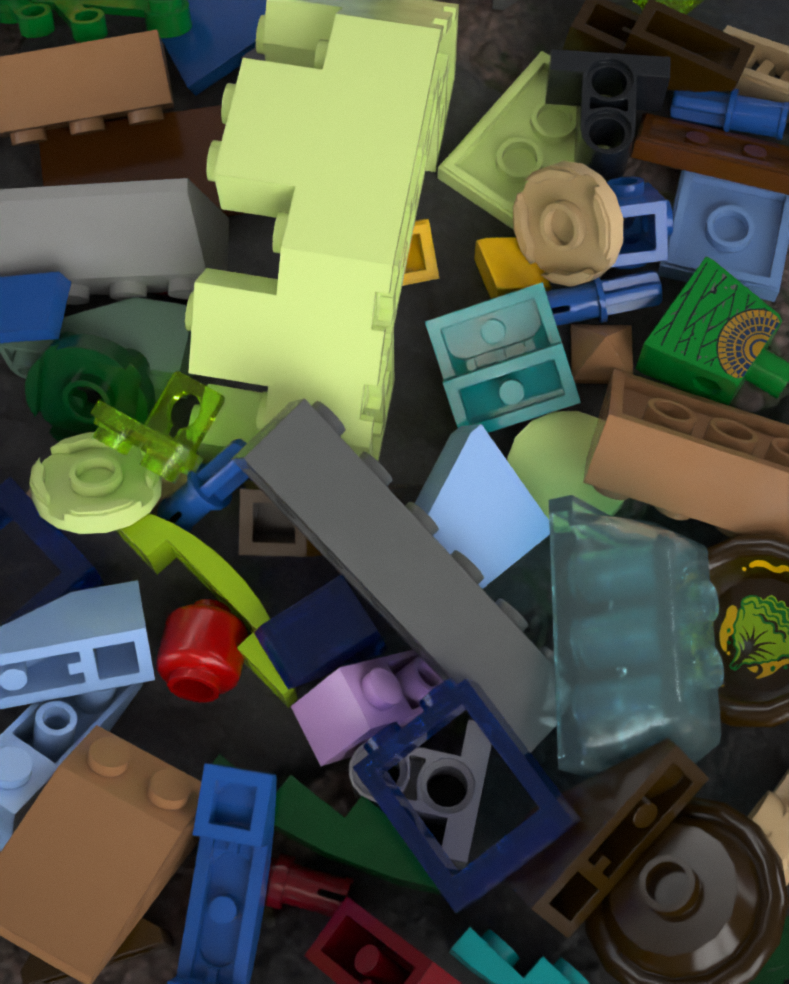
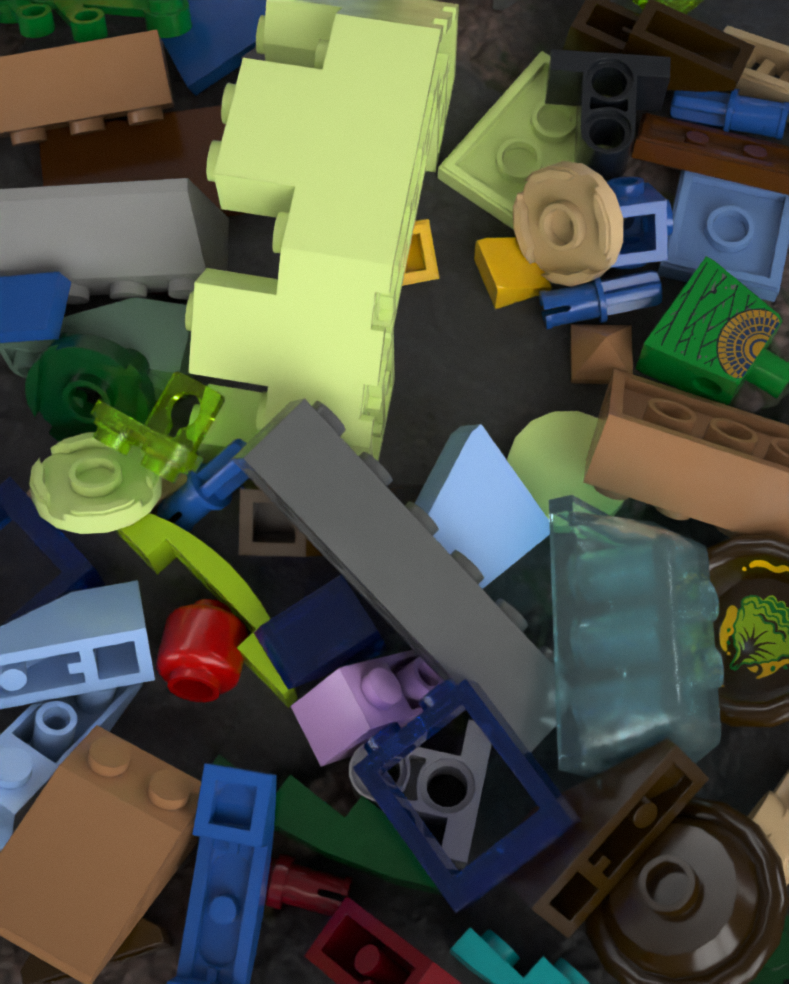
(503, 360): teal slope -> none

